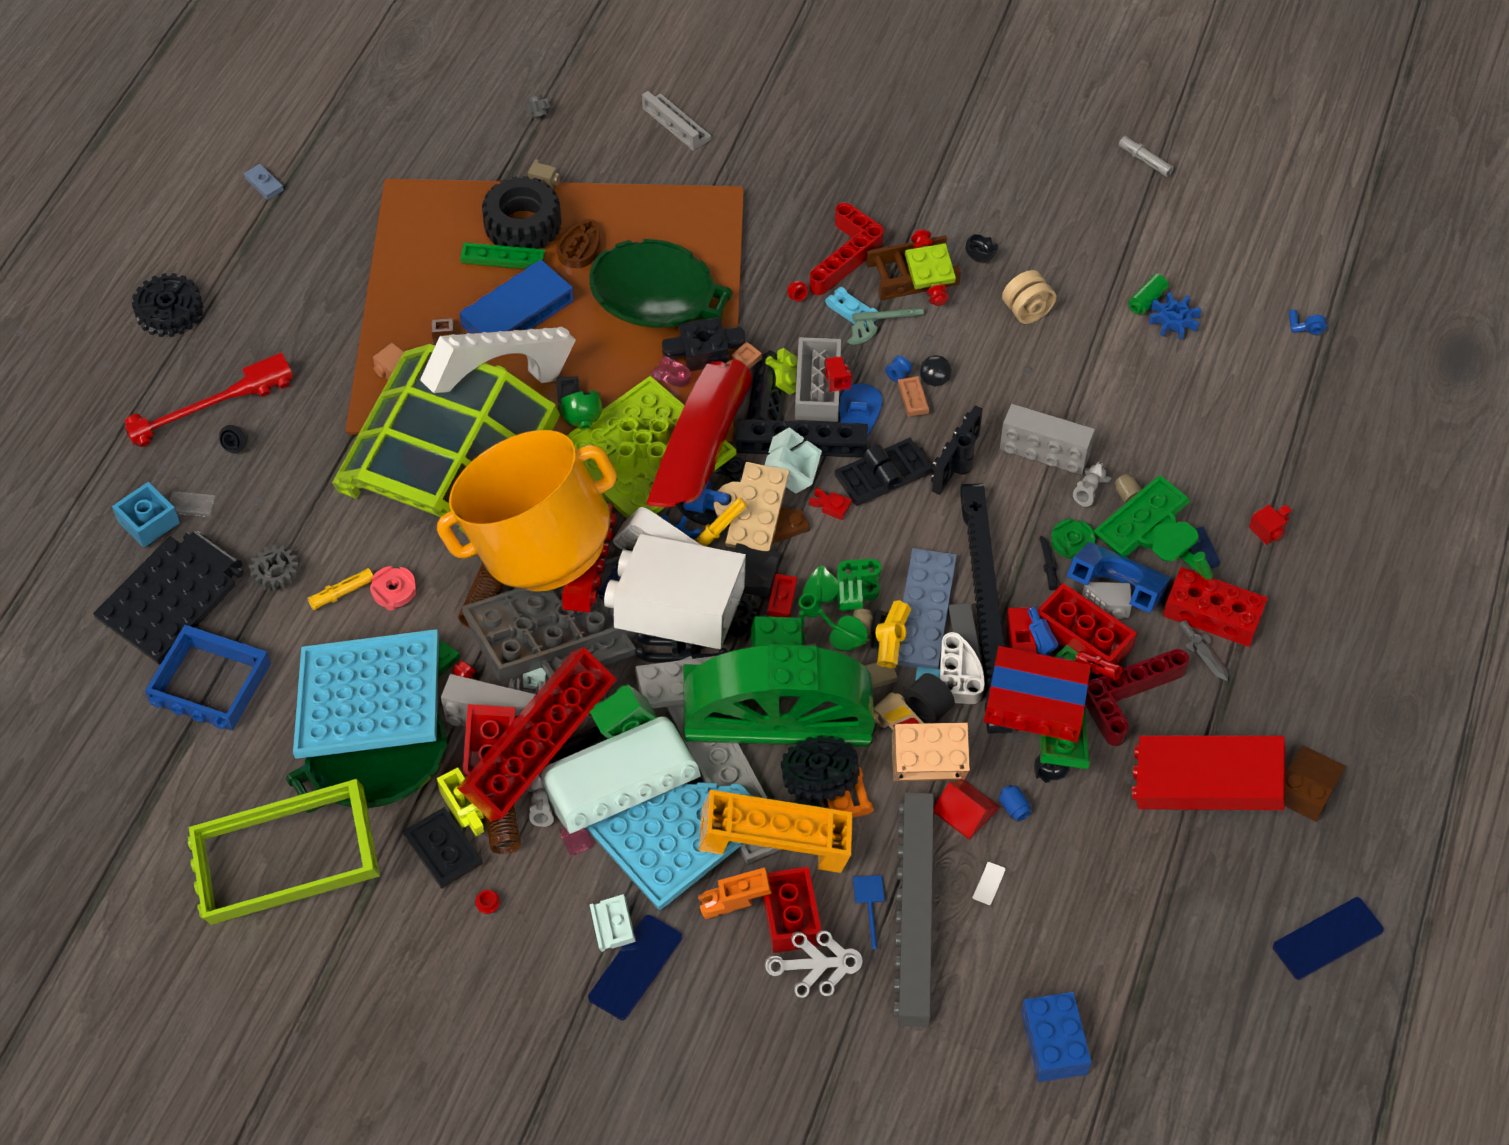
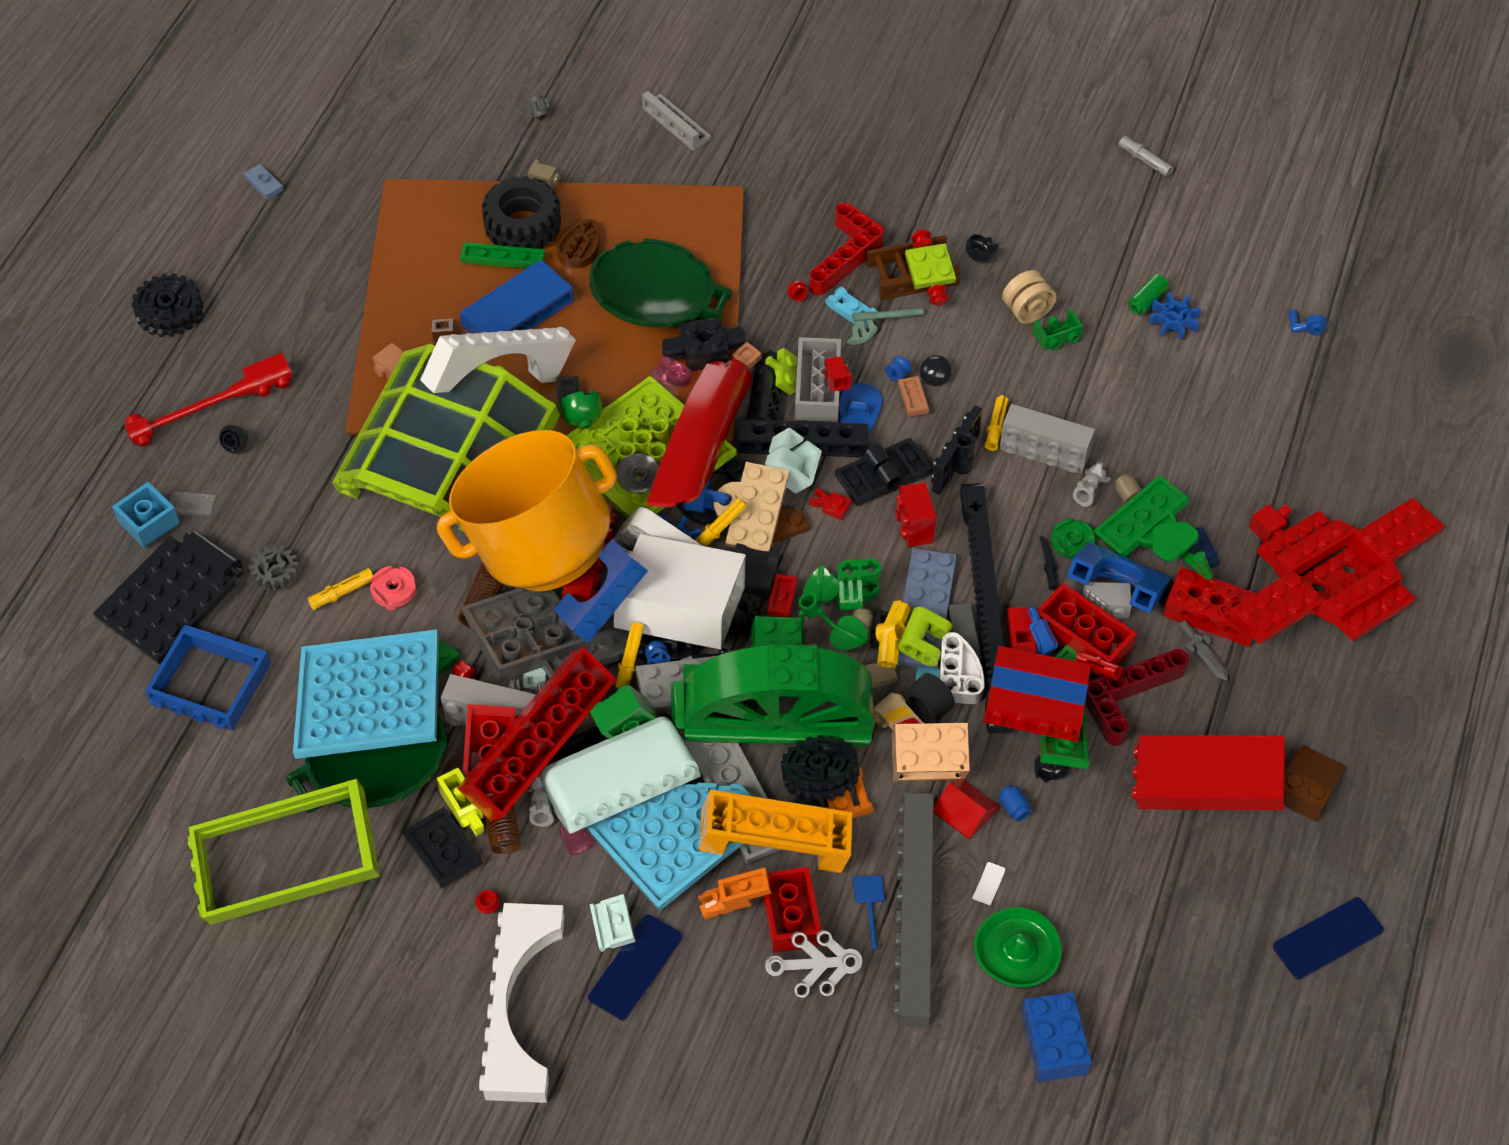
(509, 1069): none -> white arch
(622, 577): none -> blue arch
(628, 661): none -> yellow axle
(634, 466): none -> dark grey dish
(658, 648): none -> blue wheel
(677, 704): none -> green tile
(912, 640): none -> lime connector
(915, 514): none -> red brick
(995, 428): none -> yellow axle
(1018, 947): none -> green hat
(1058, 333): none -> green window
(1350, 600): none -> red piece

